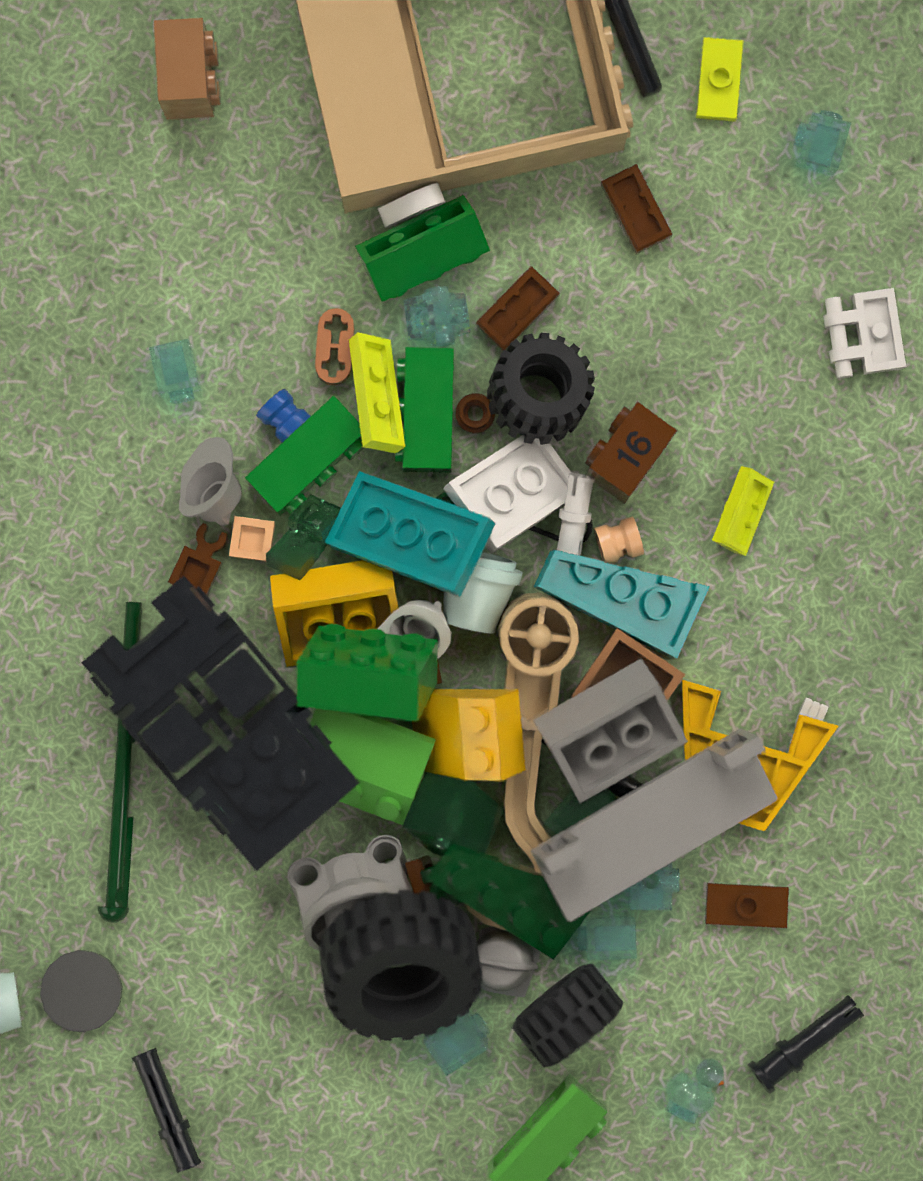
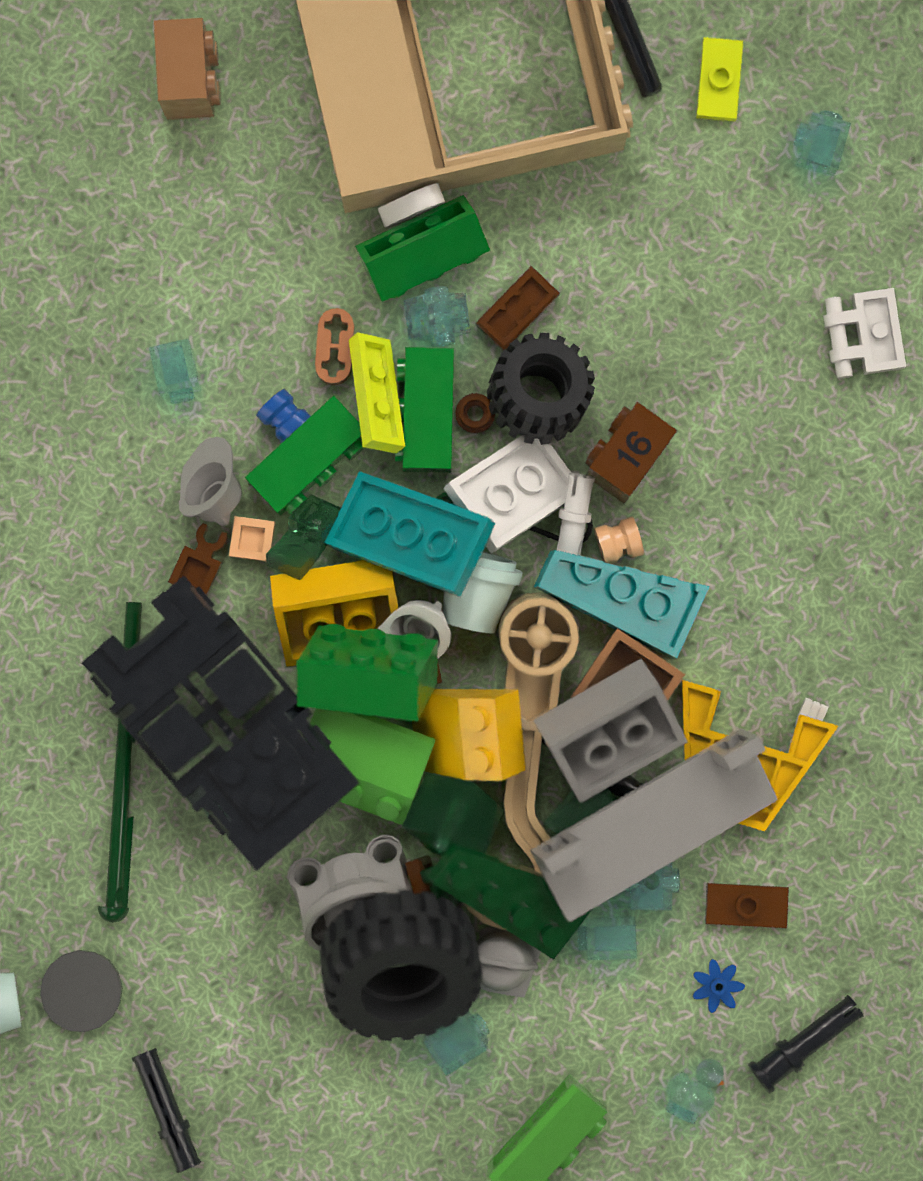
(568, 1015): black tyre -> none
(636, 209): reddish brown plate -> none
(710, 982): none -> blue plant
(743, 510): neon yellow plate -> none

